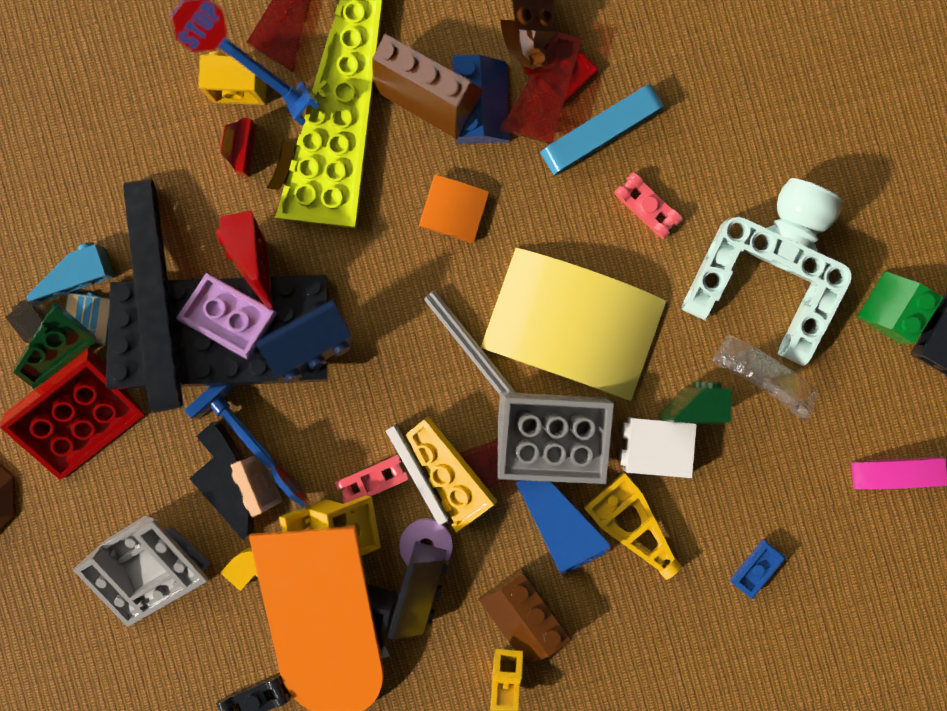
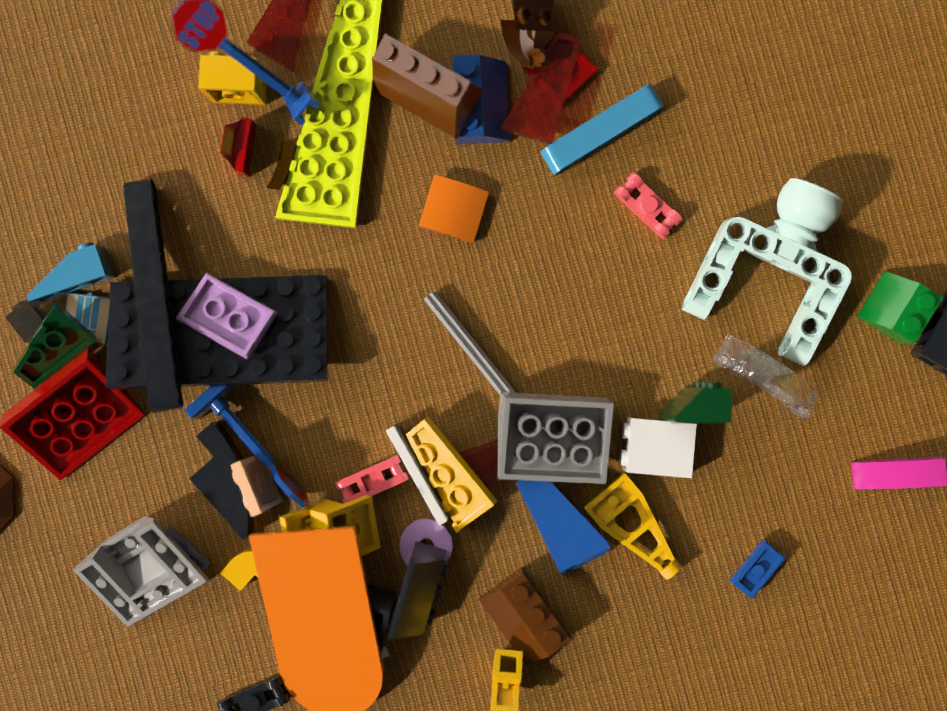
(248, 250): red slope -> none
(306, 343): dark blue slope -> none
(573, 323): light yellow slope -> none

